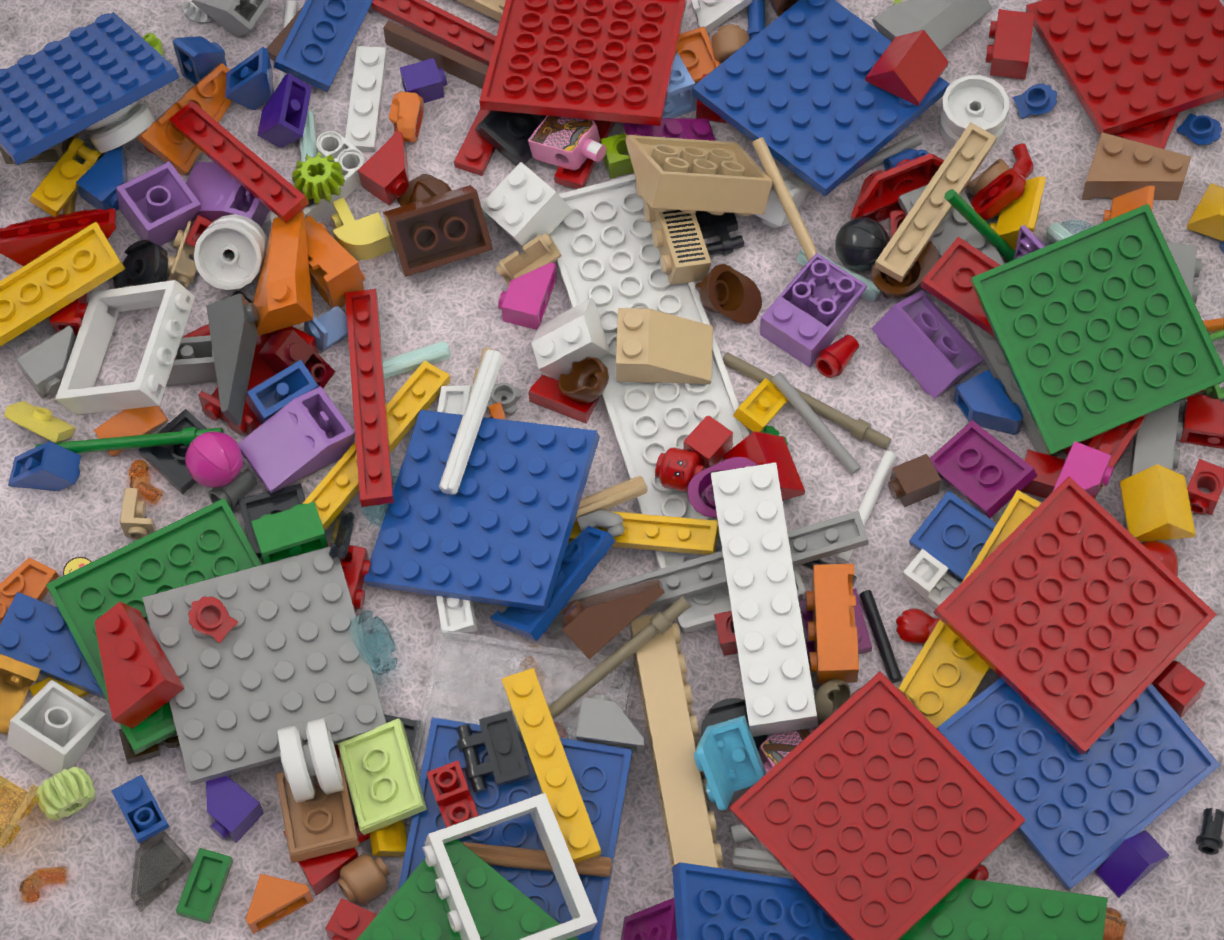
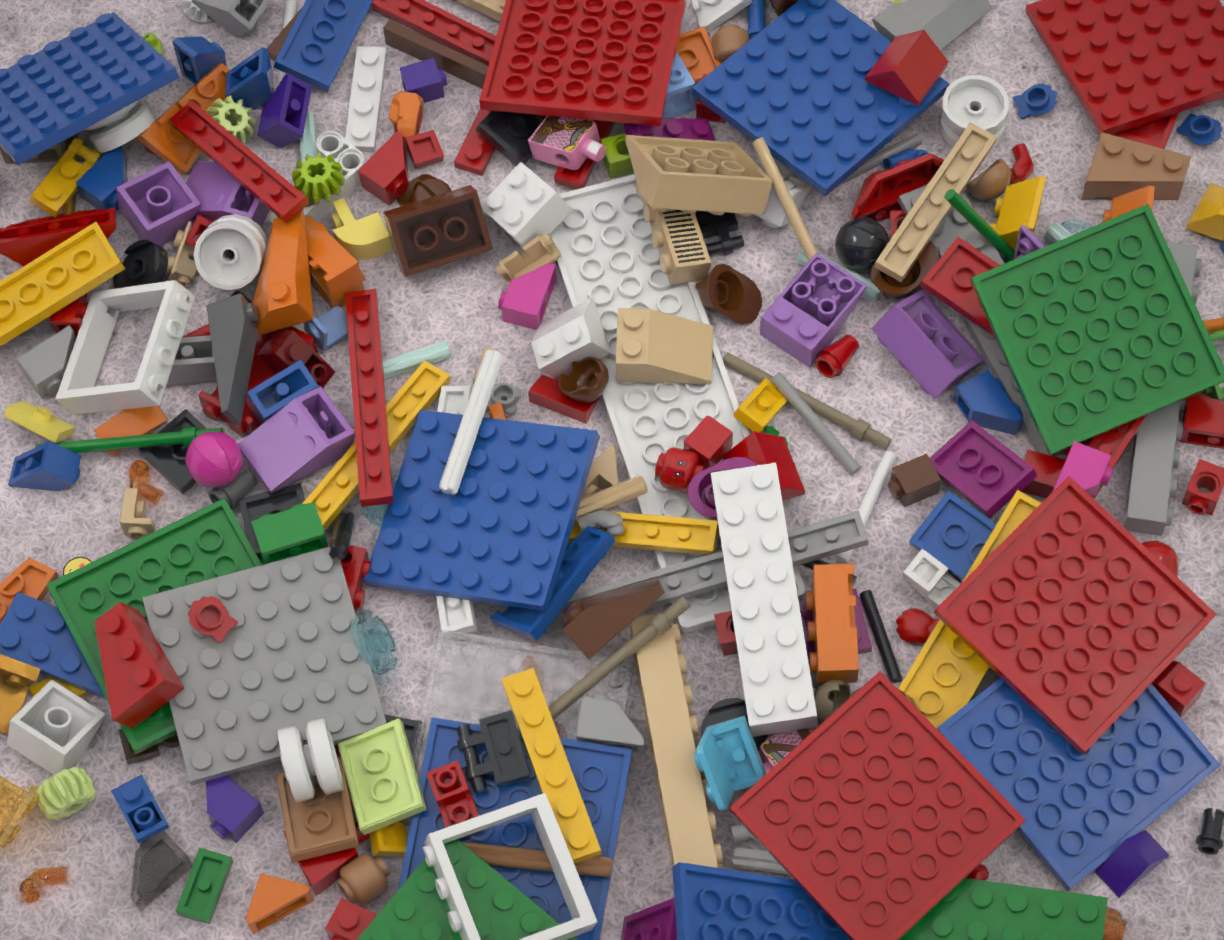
(236, 116): none -> yellowish green gear
(424, 149): none -> red plate
(602, 473): none -> tan slope
(999, 194): red plate -> none
(1011, 44): red brick -> none
(1157, 505): yellow slope -> none

